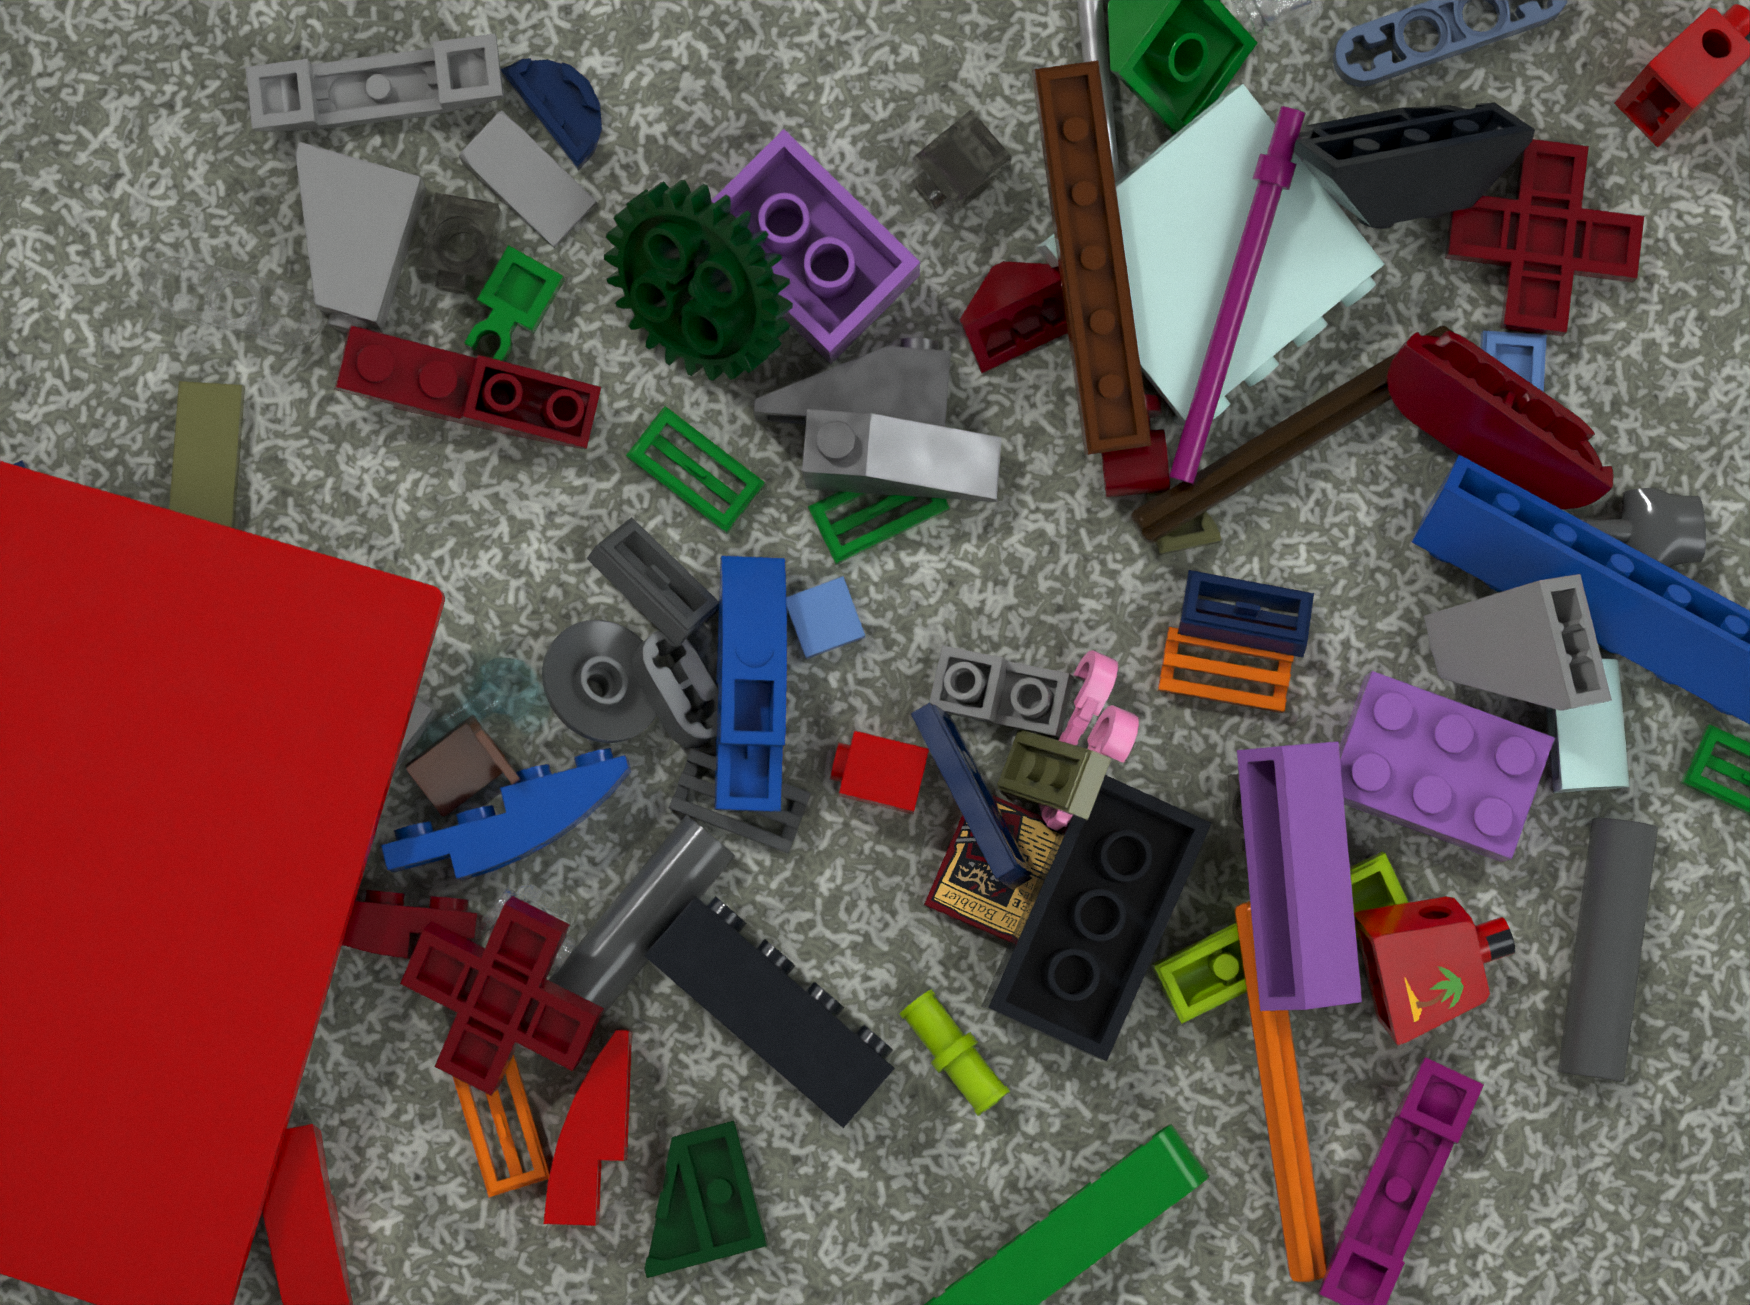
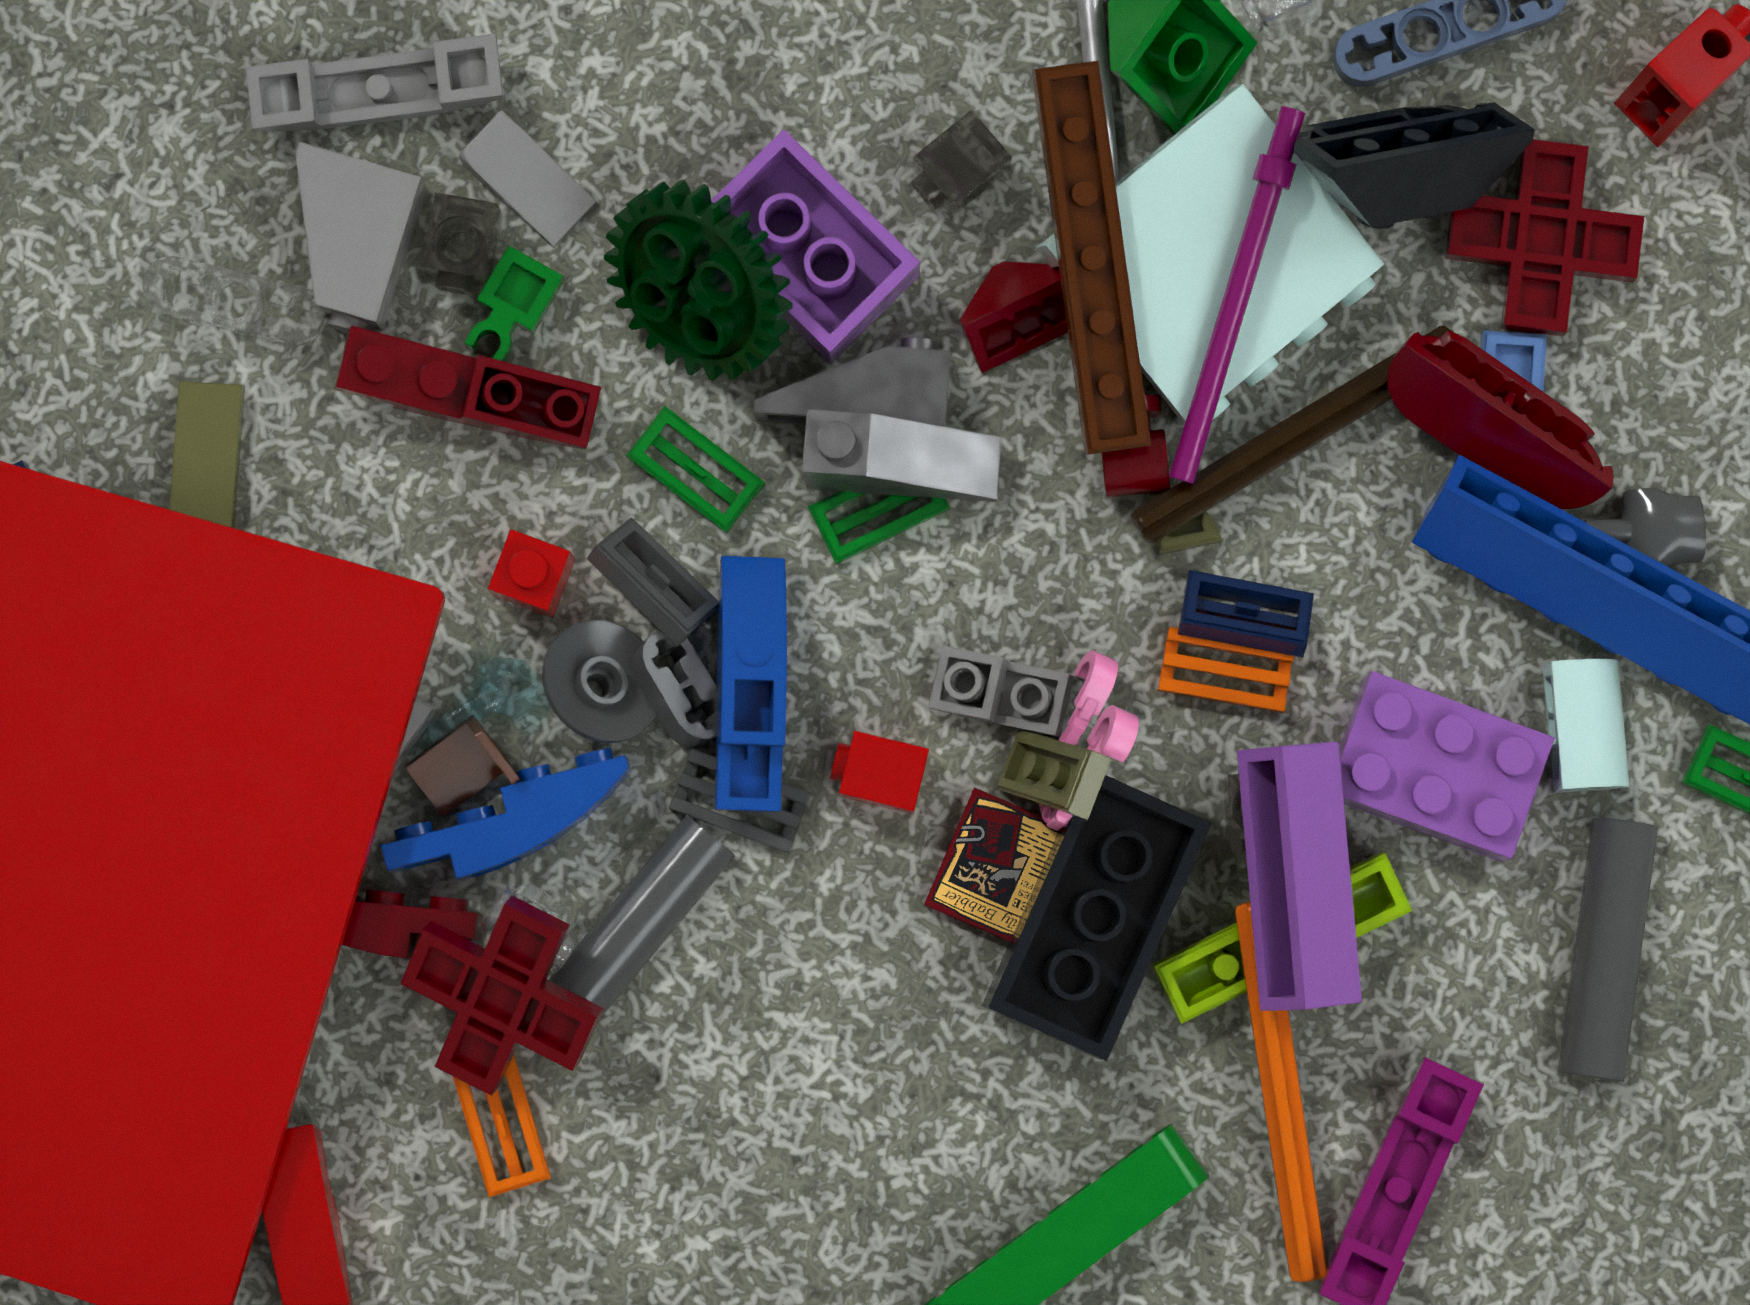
(531, 573): none -> red brick
(561, 103): dark blue tile -> none
(591, 1133): red slope -> none
(705, 1202): dark green wing -> none
(770, 1011): black brick -> none
(824, 617): medium blue tile -> none
(954, 1052): lime pin -> none
(972, 796): dark blue tile -> none
(1427, 962): red torso -> none
(1523, 645): light grey slope -> none

